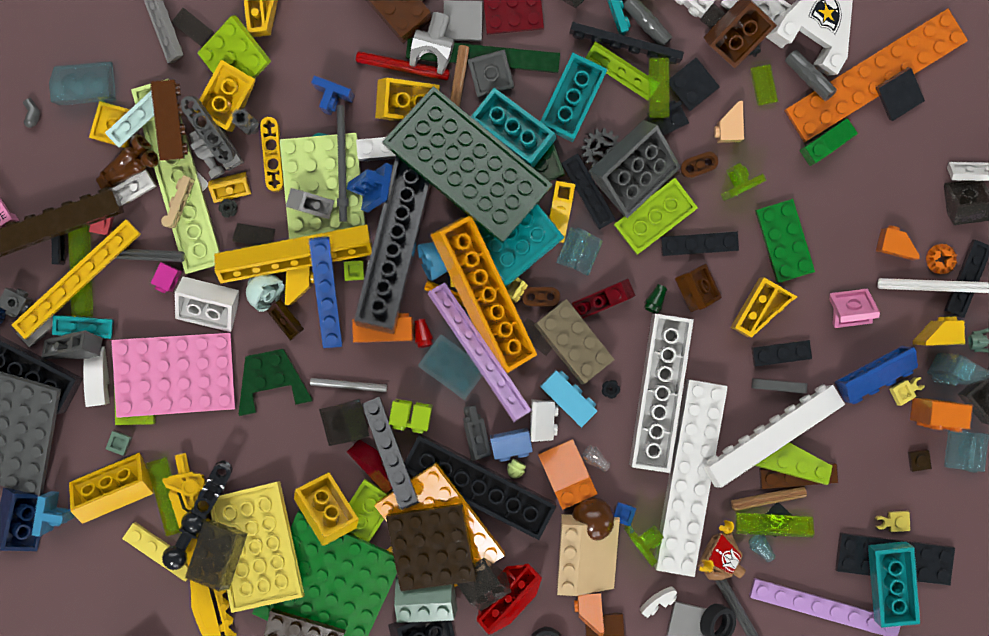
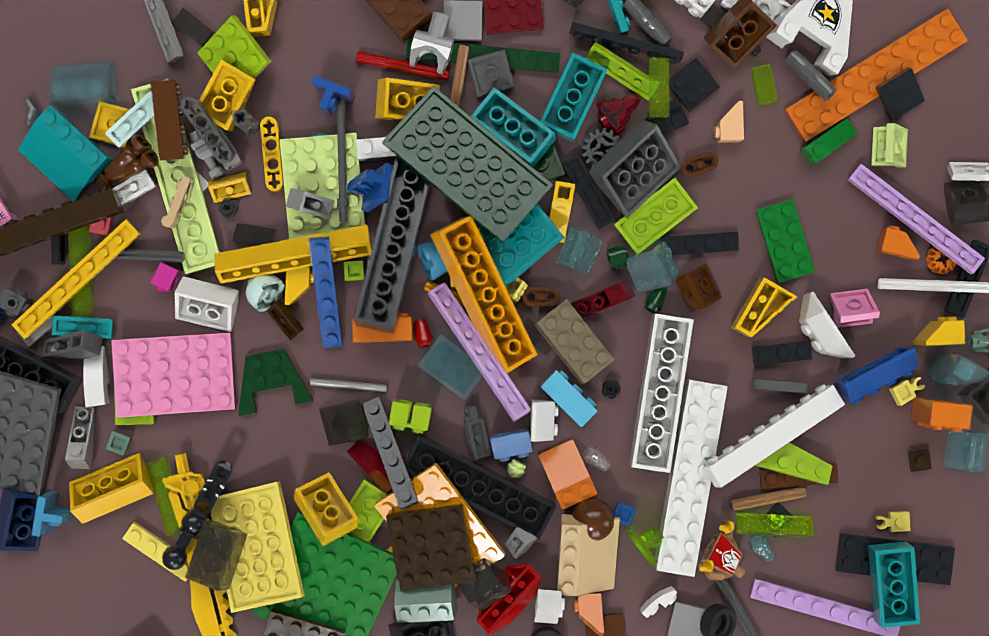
(63, 153): none -> teal slope
(81, 438): none -> light grey slope
(519, 542): none -> light grey slope
(548, 606): none -> white brick
(617, 112): none -> dark red rock
(617, 257): none -> dark green plate
(653, 268): none -> clear light blue bracket
(739, 177): clear neon green bracket -> none
(821, 329): none -> white wedge
(889, 146): none -> yellowish green bracket
(916, 219): none -> lavender plate

